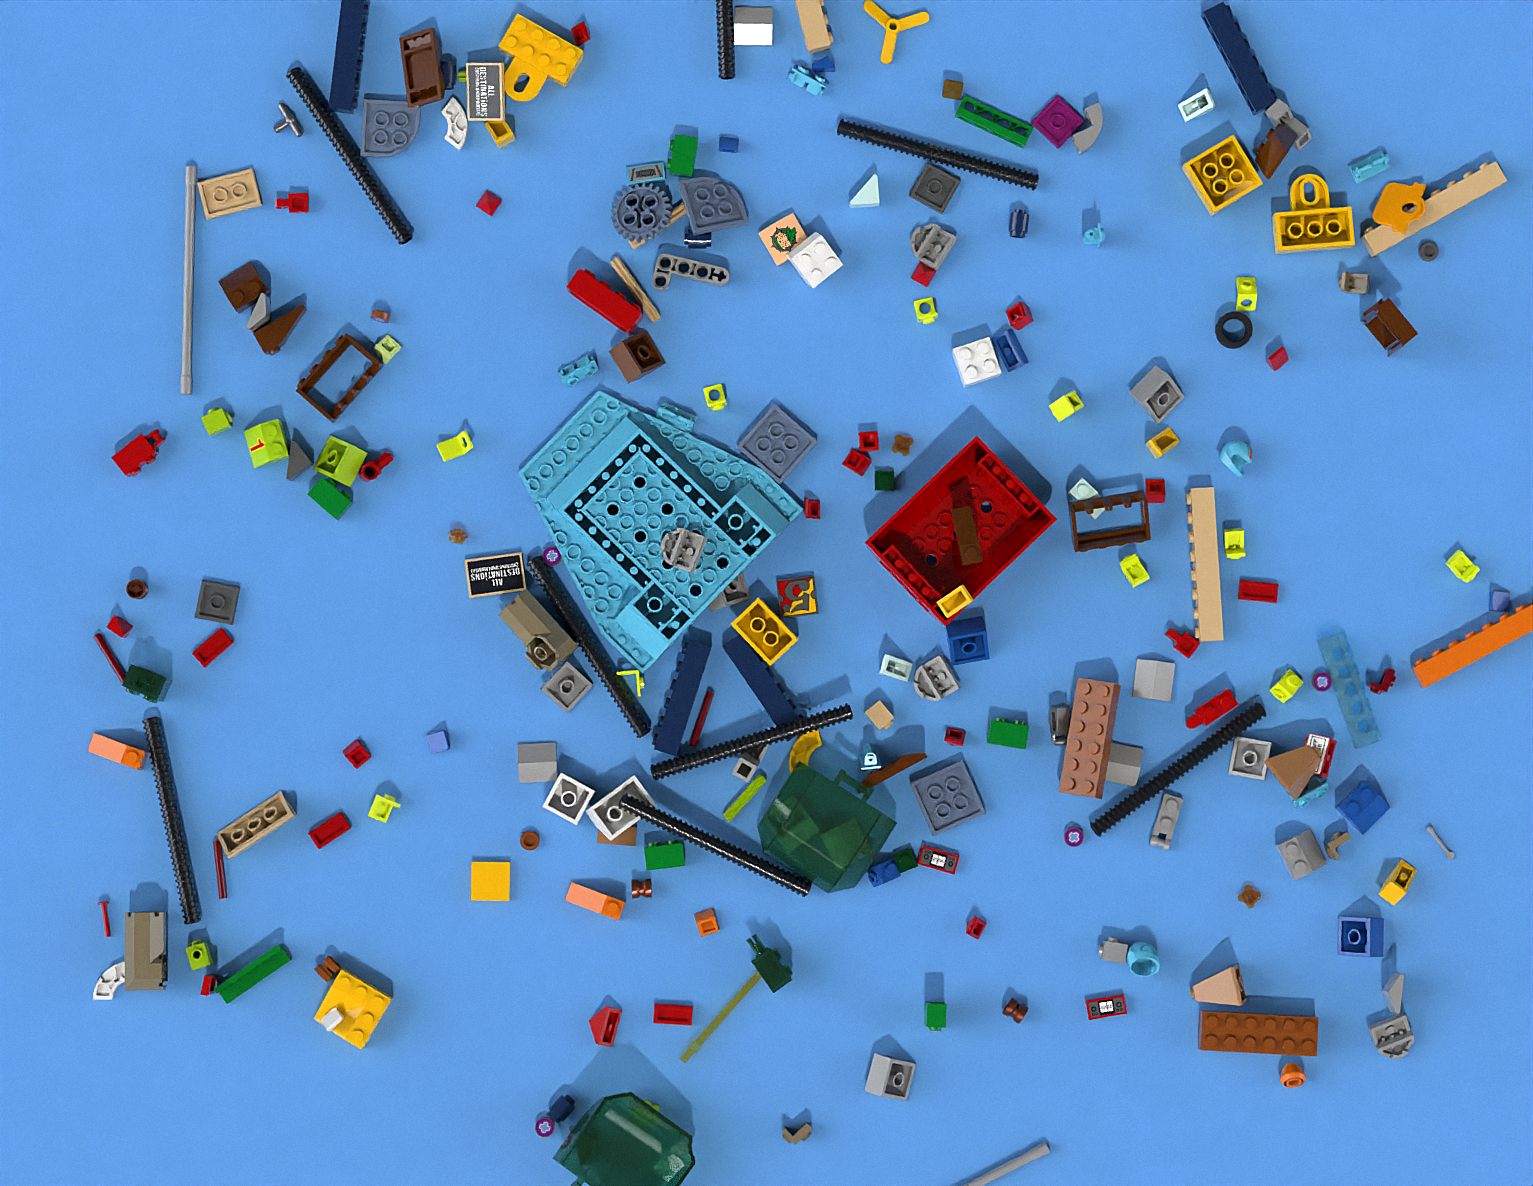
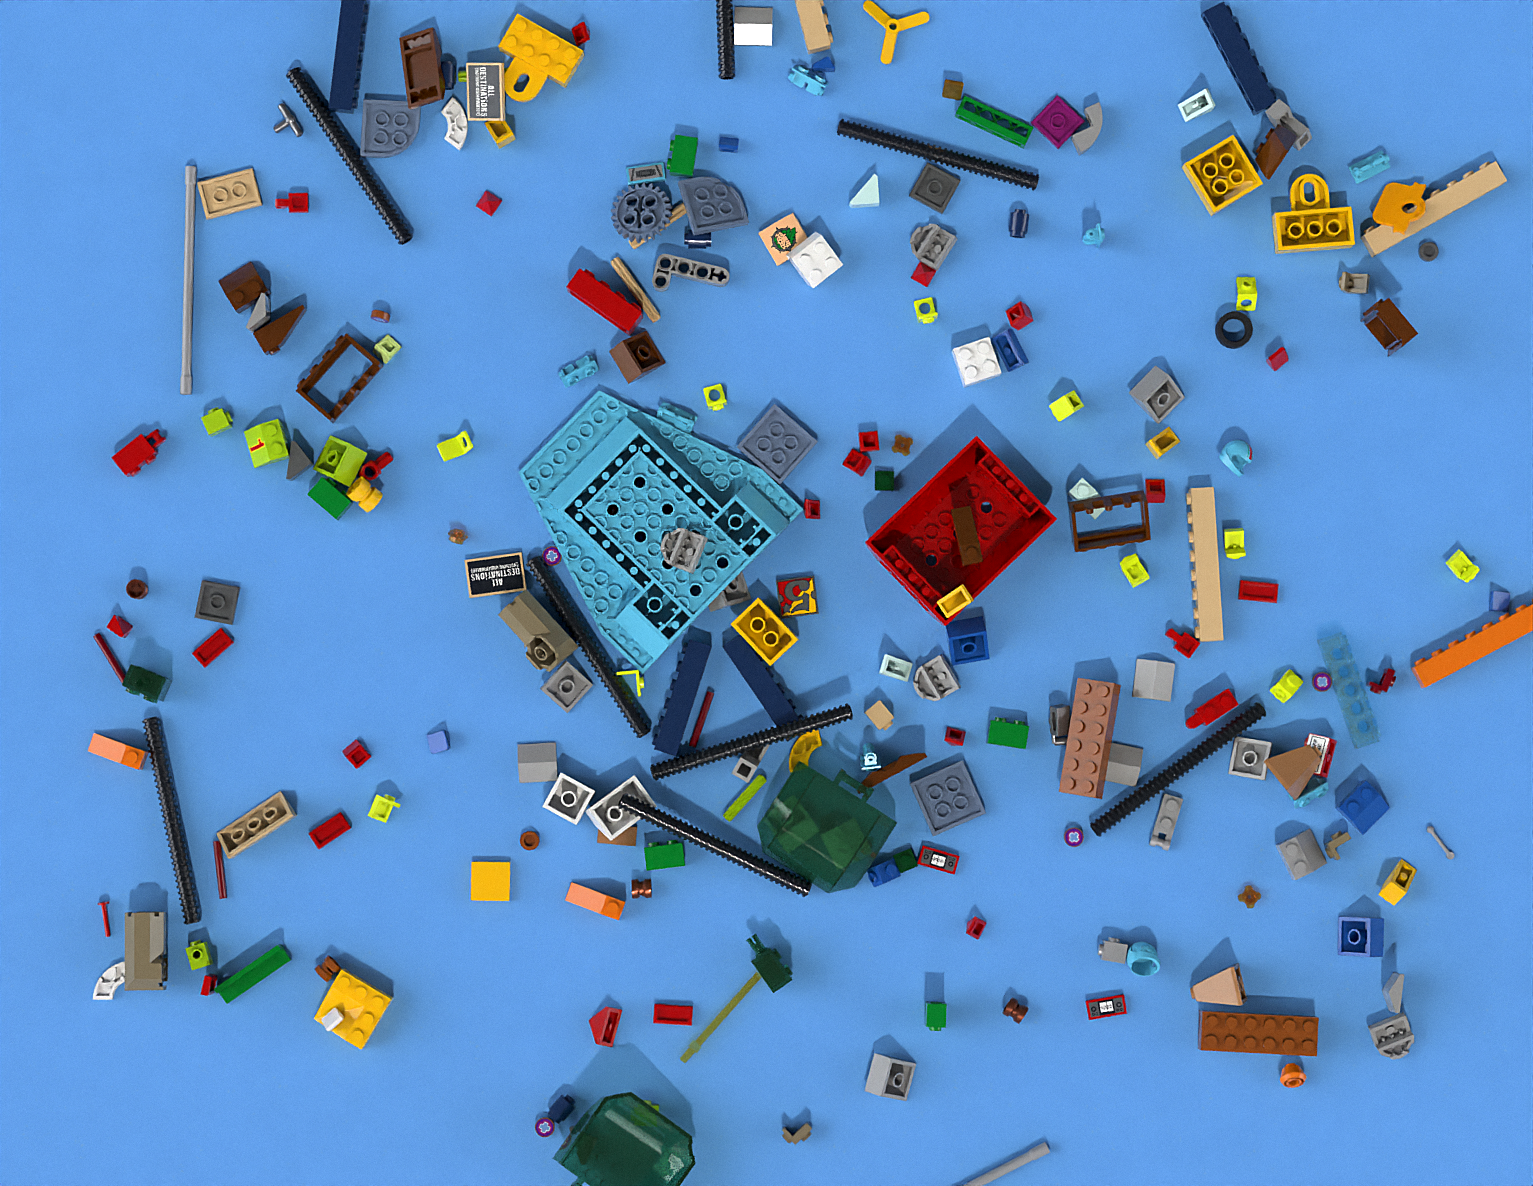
(361, 492): none -> yellow wheel
(706, 922): orange slope -> none

